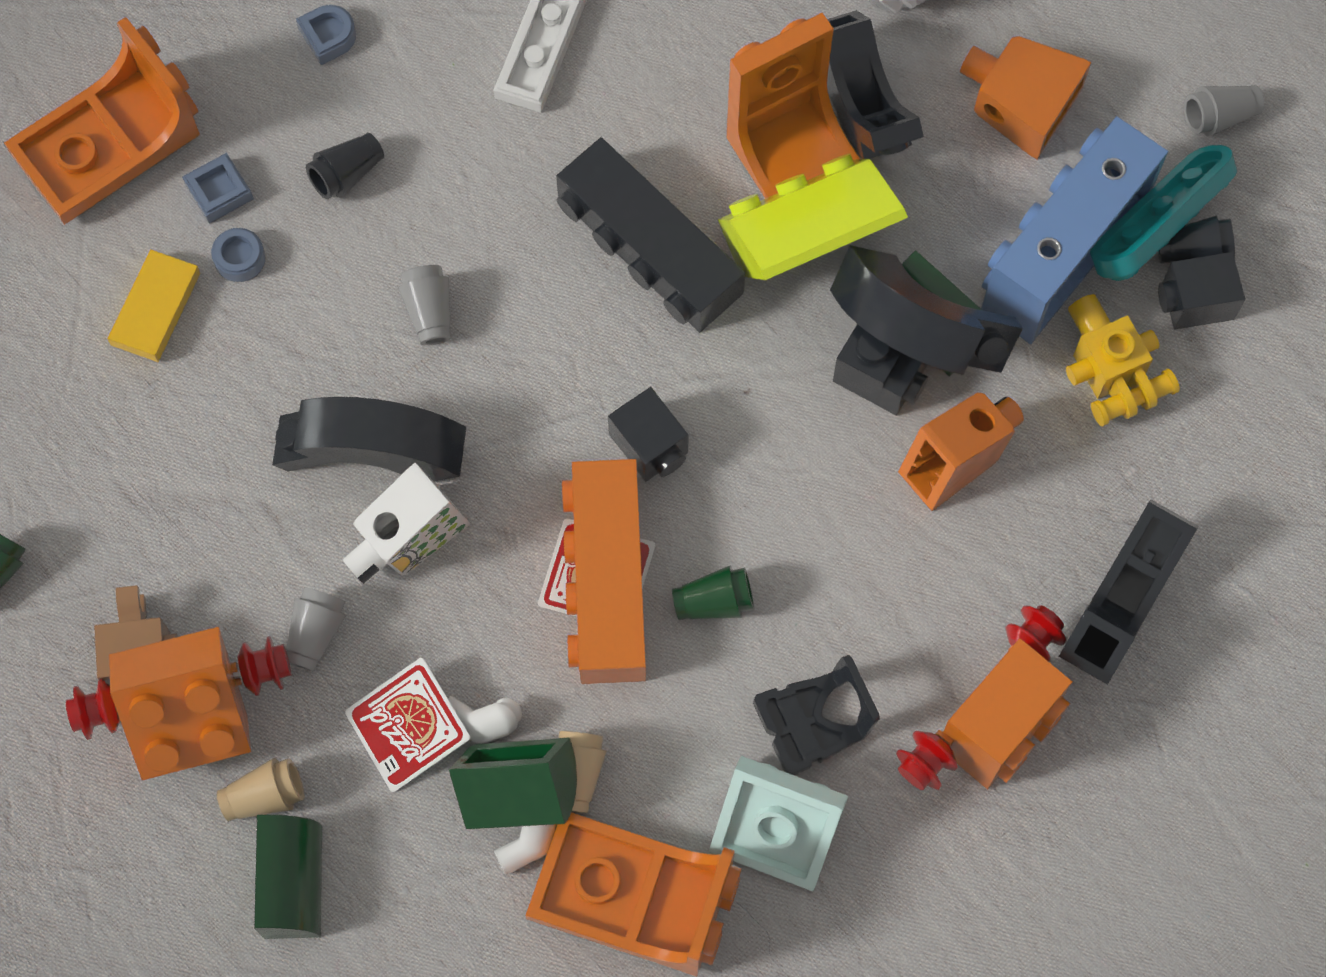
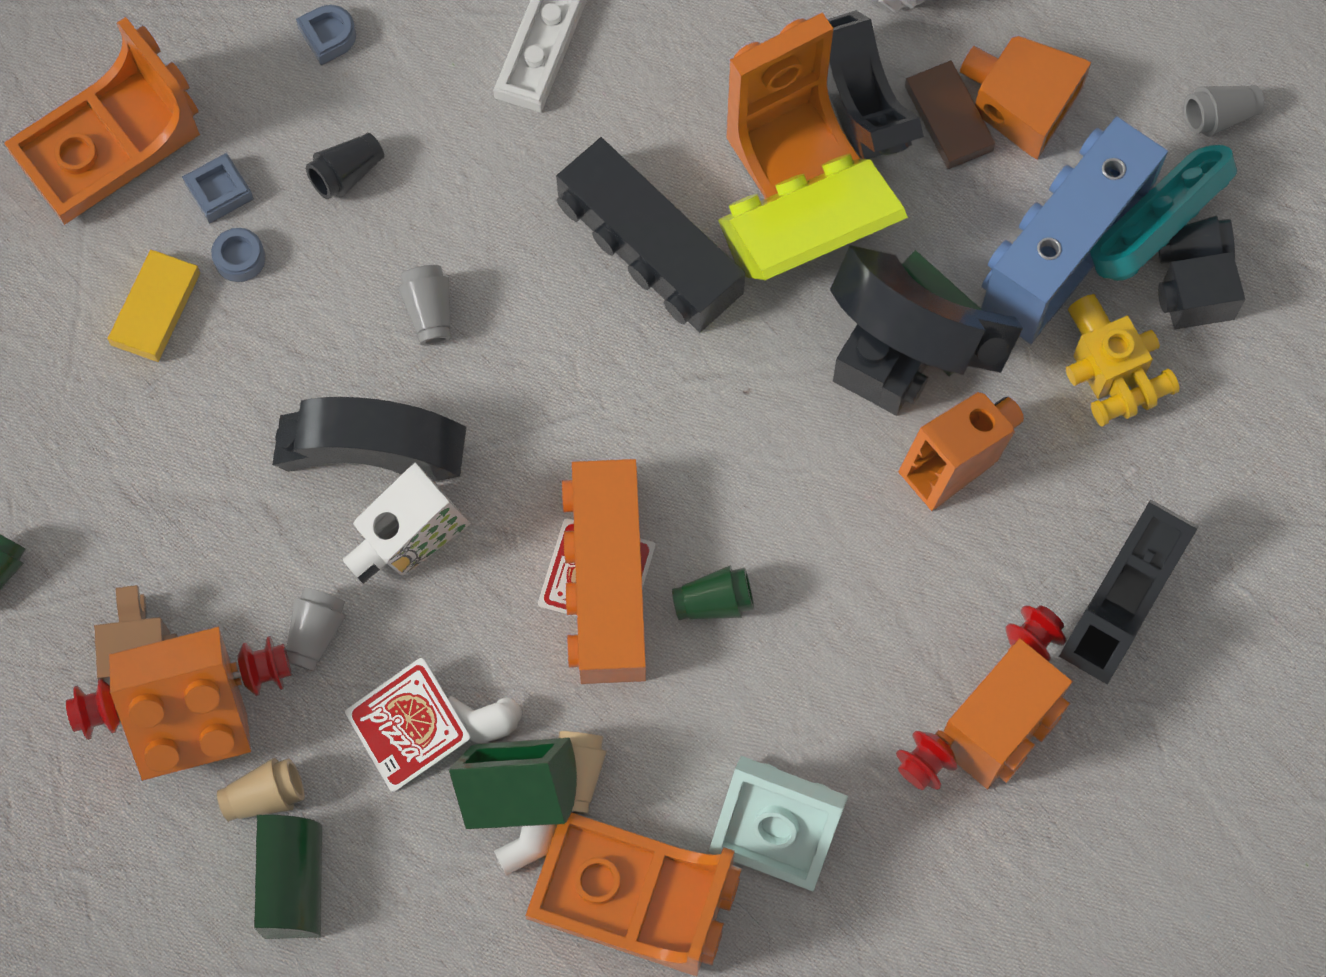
(649, 434): black brick -> none
(797, 722): black piece -> none
(949, 114): none -> reddish brown tile

